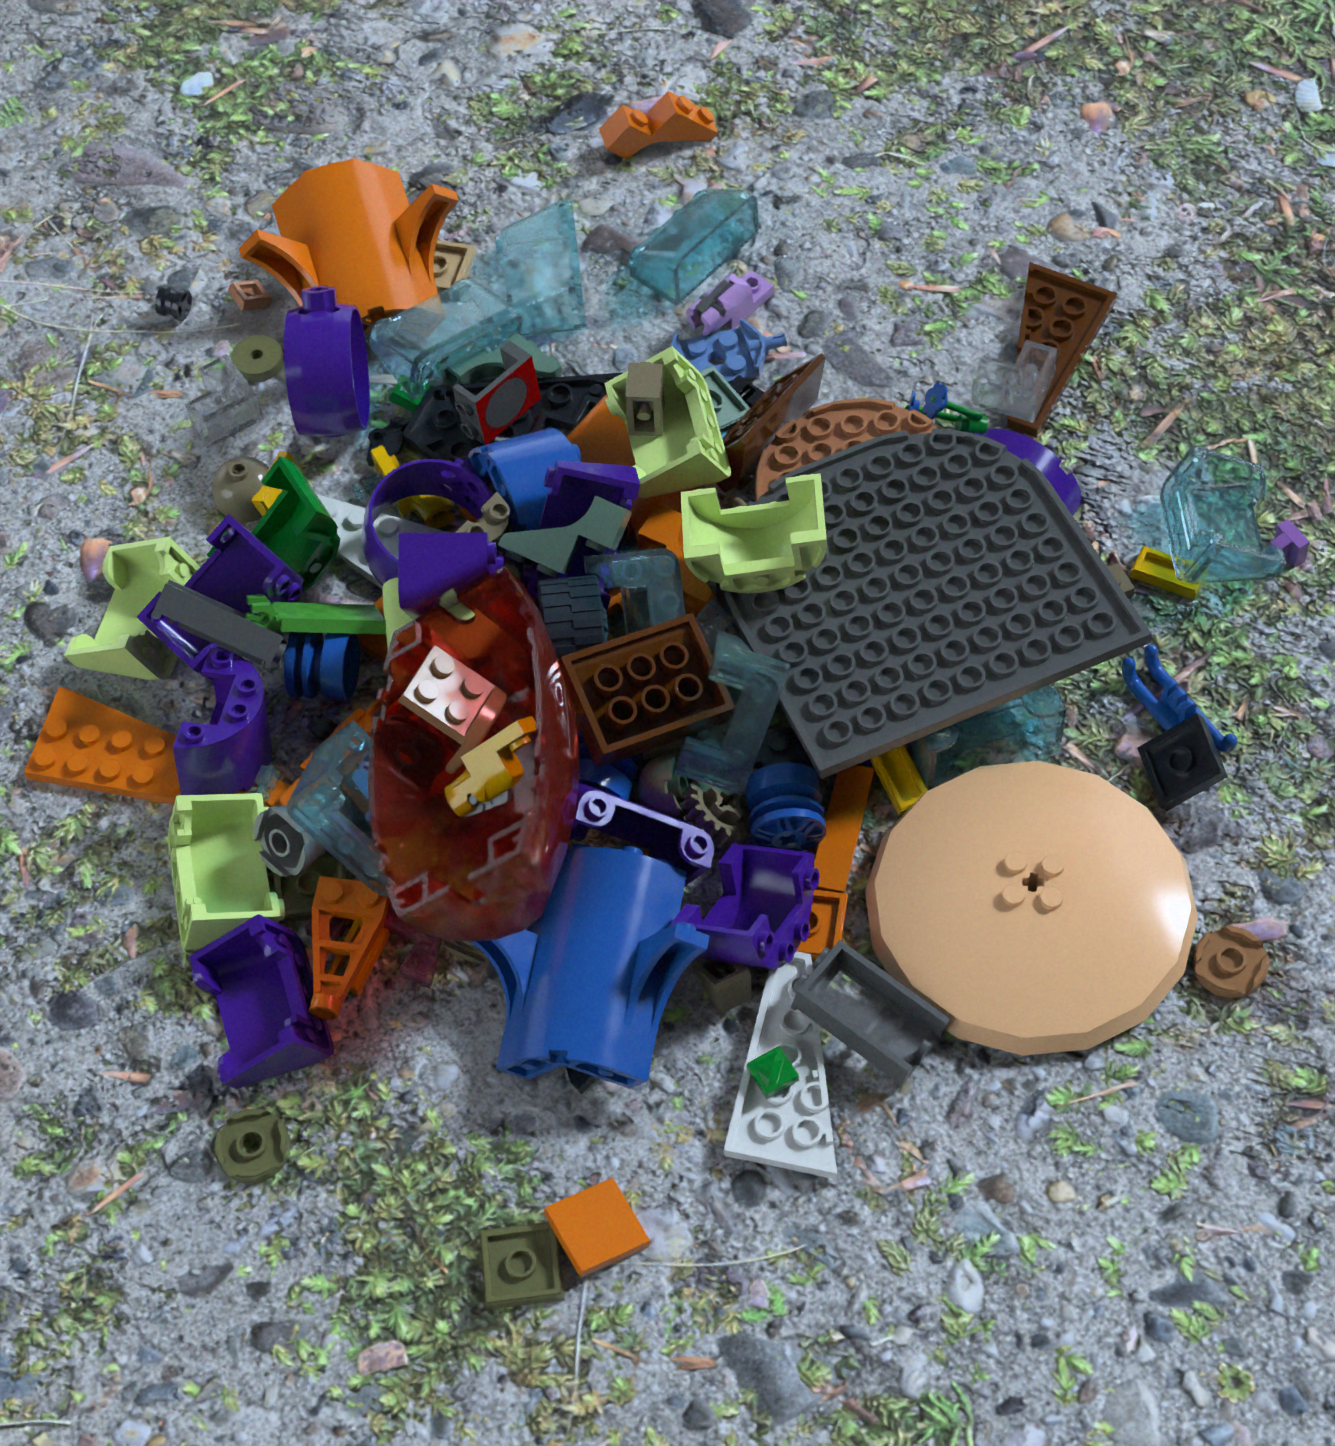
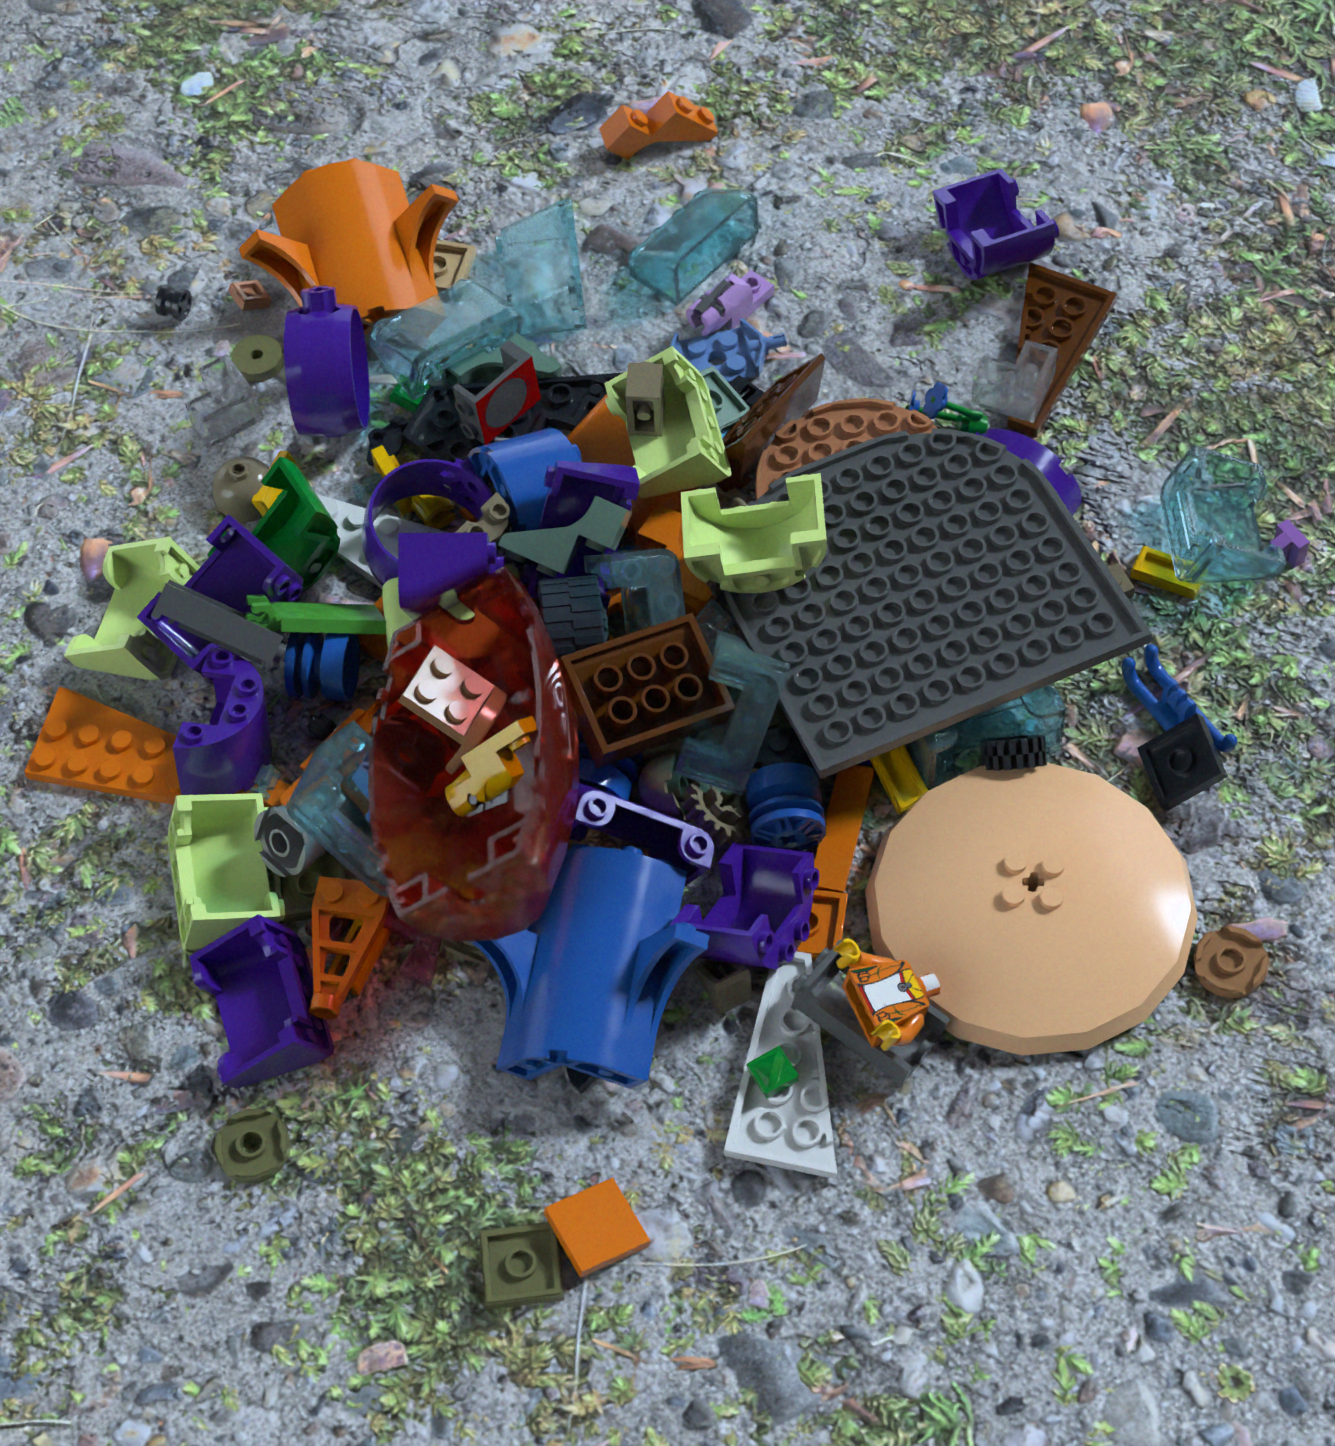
(885, 995): none -> torso
(987, 228): none -> dark purple cylinder
(1013, 752): none -> black tyre

